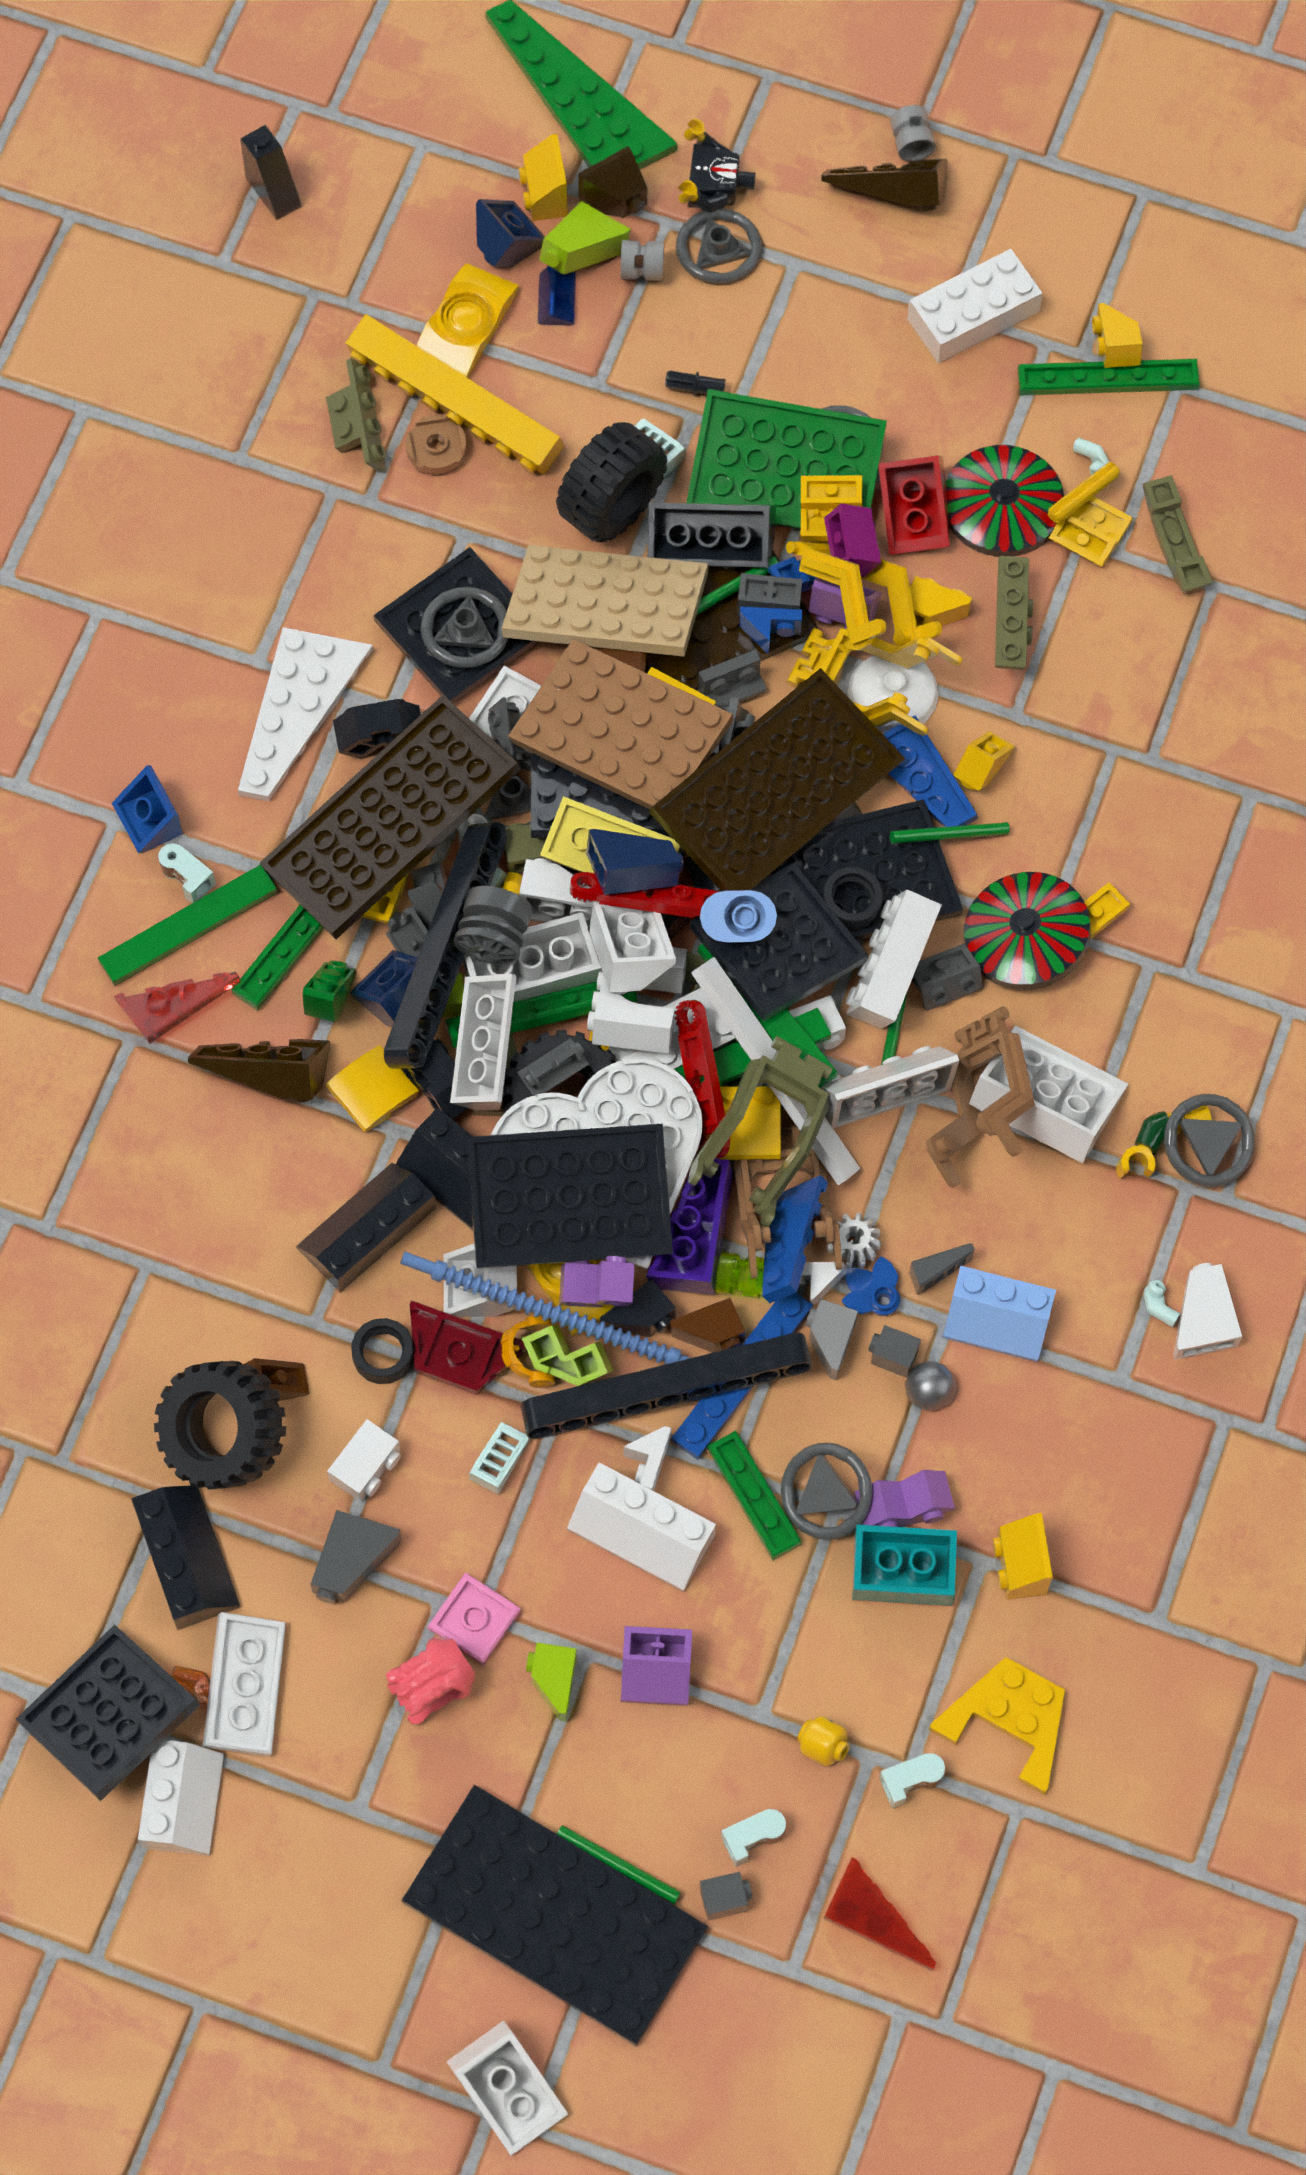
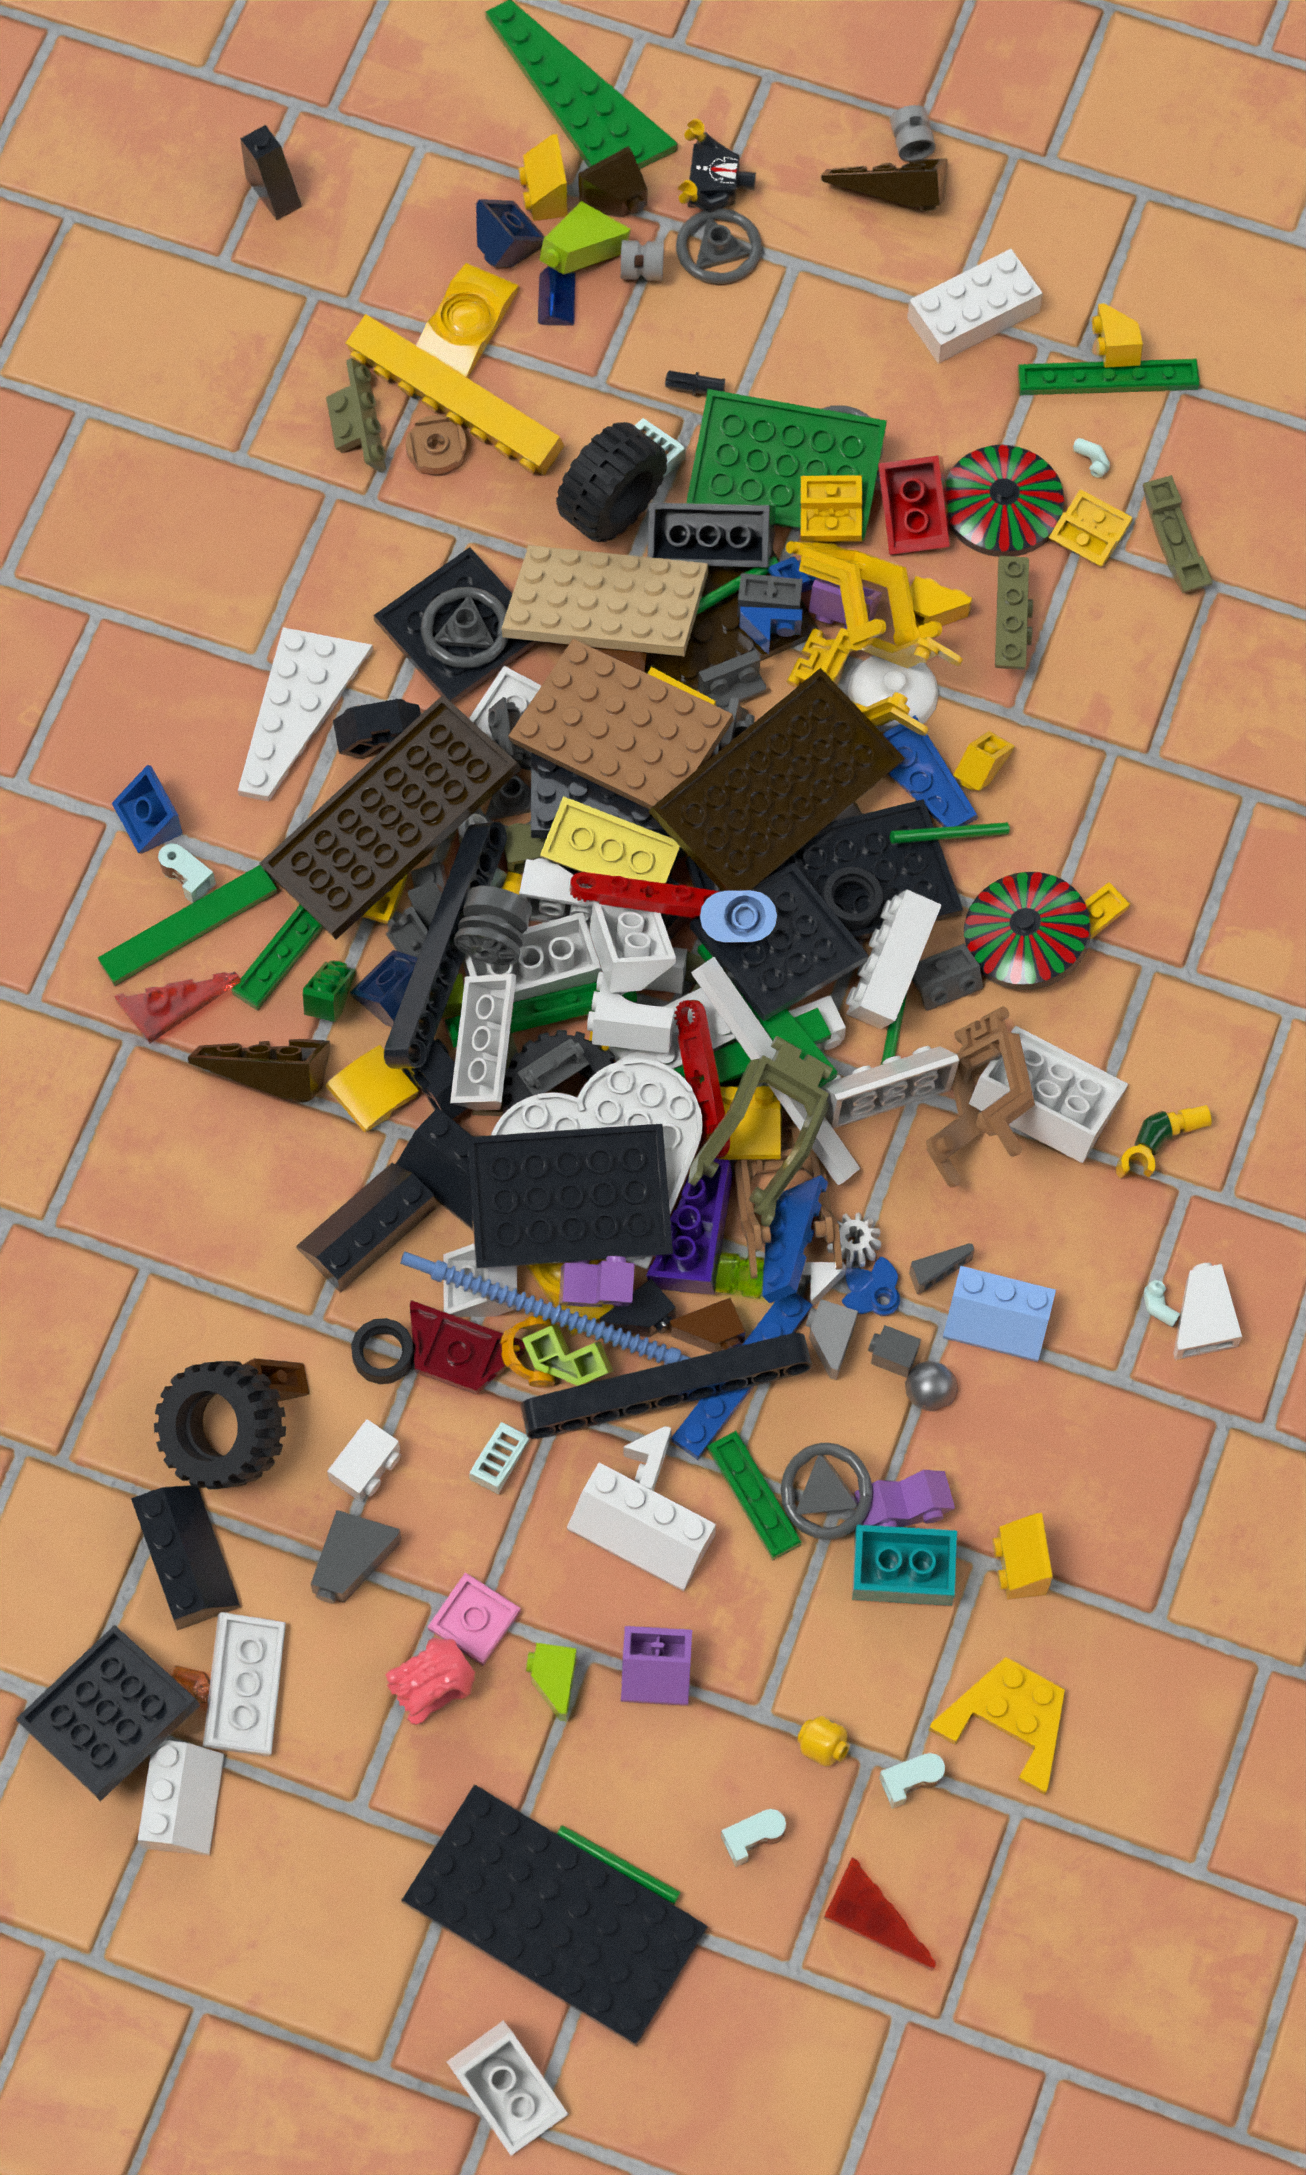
(632, 861): dark blue slope -> none
(725, 1895): dark grey brick -> none
(853, 536): magenta brick -> none
(1083, 492): yellow axle -> none
(1209, 1140): dark grey piece -> none

